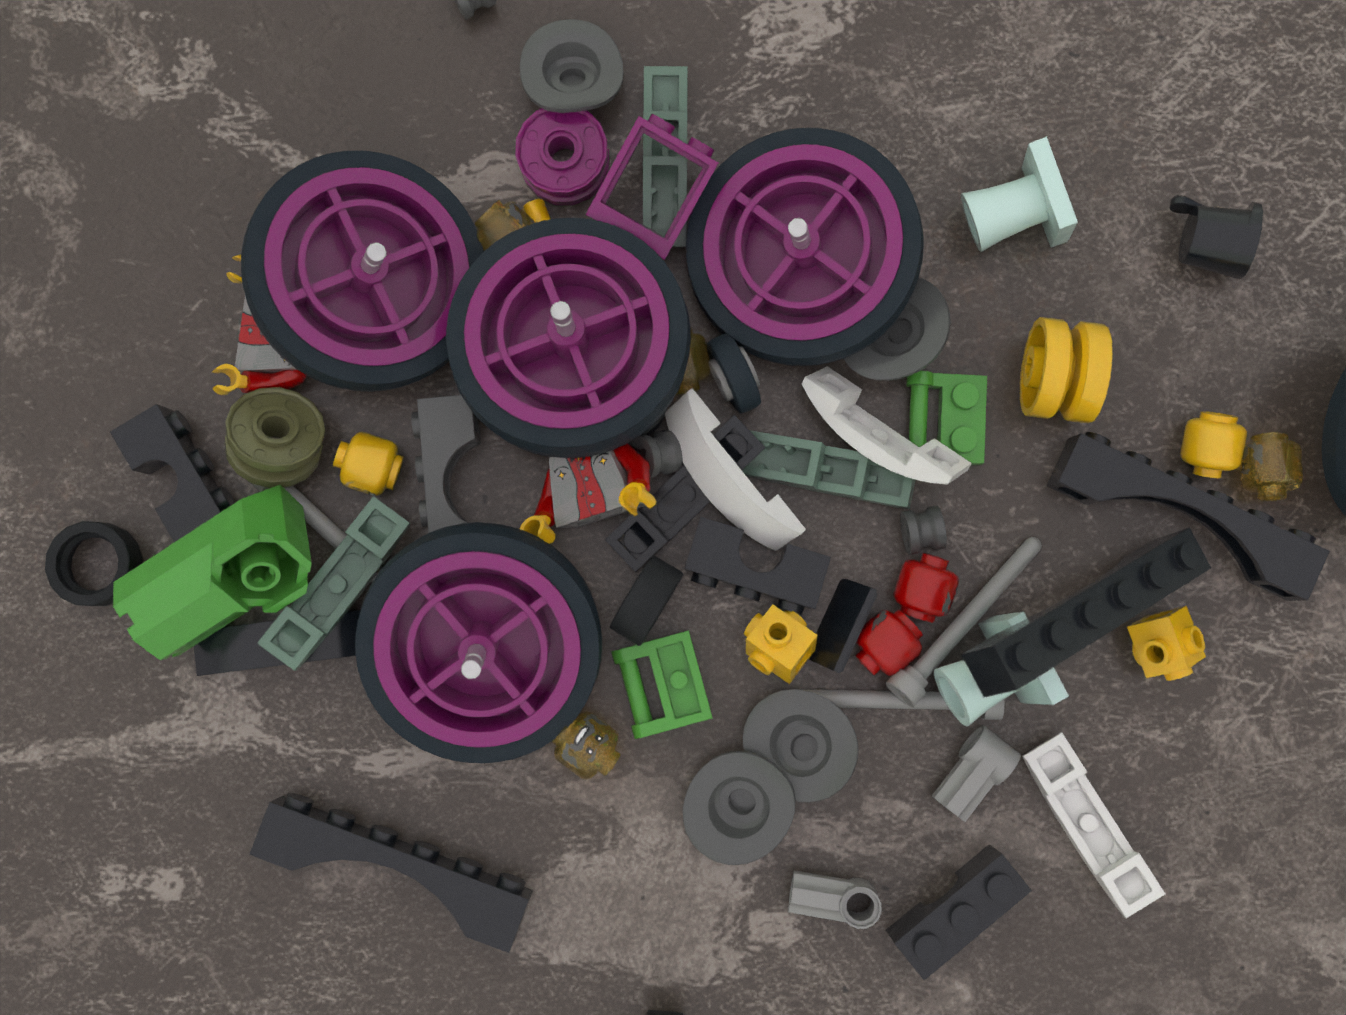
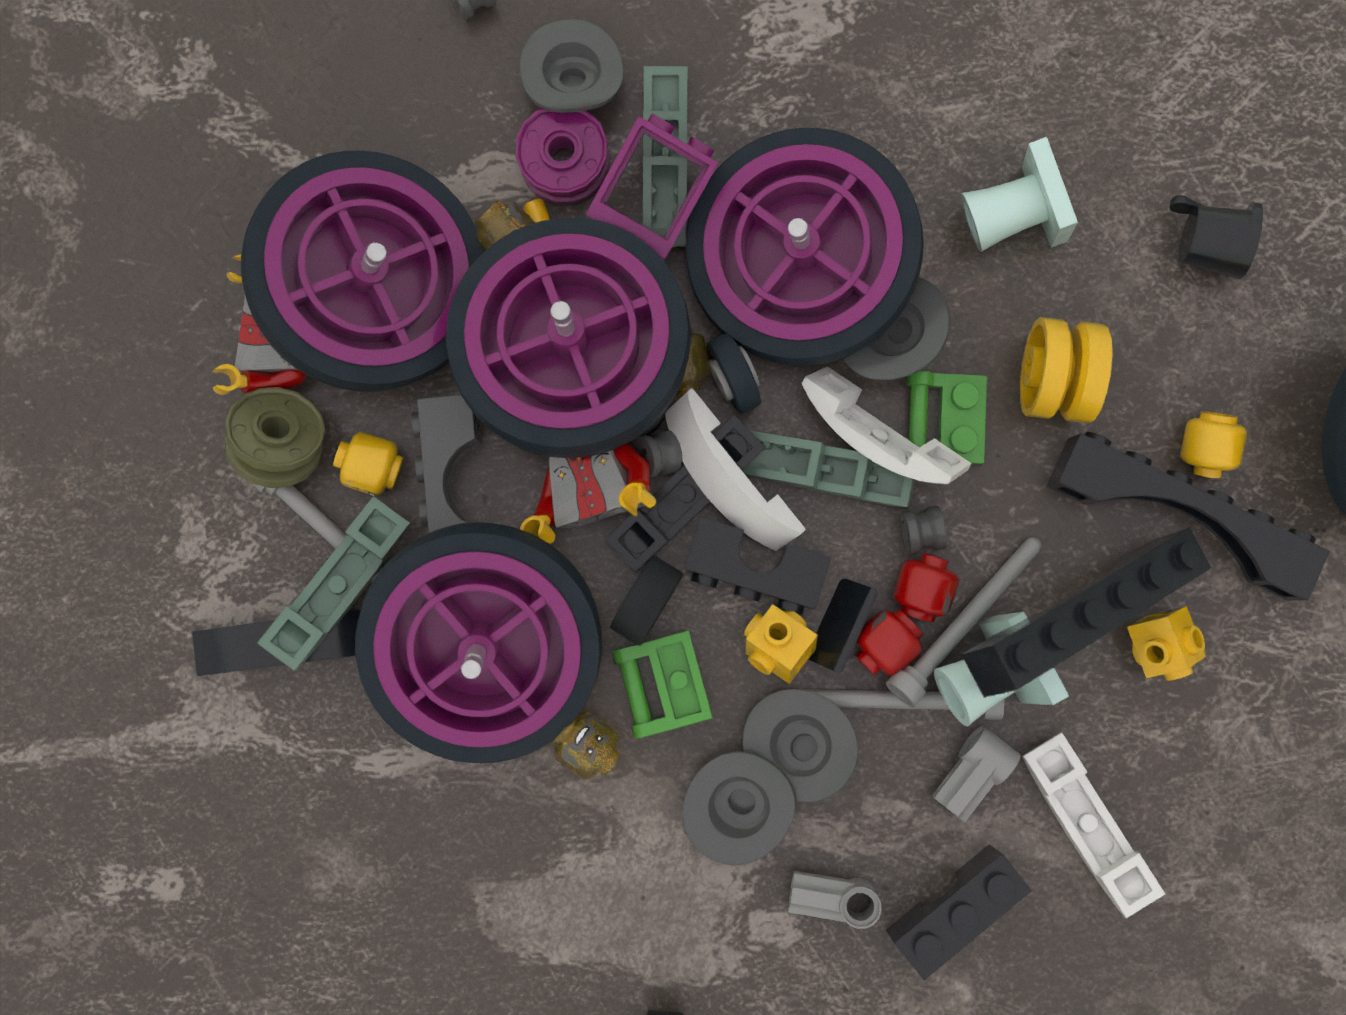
(63, 547): black tyre -> none
(161, 439): black arch -> none
(217, 573): bright green brick -> none
(481, 903): black arch -> none
(1271, 466): clear yellow head -> none

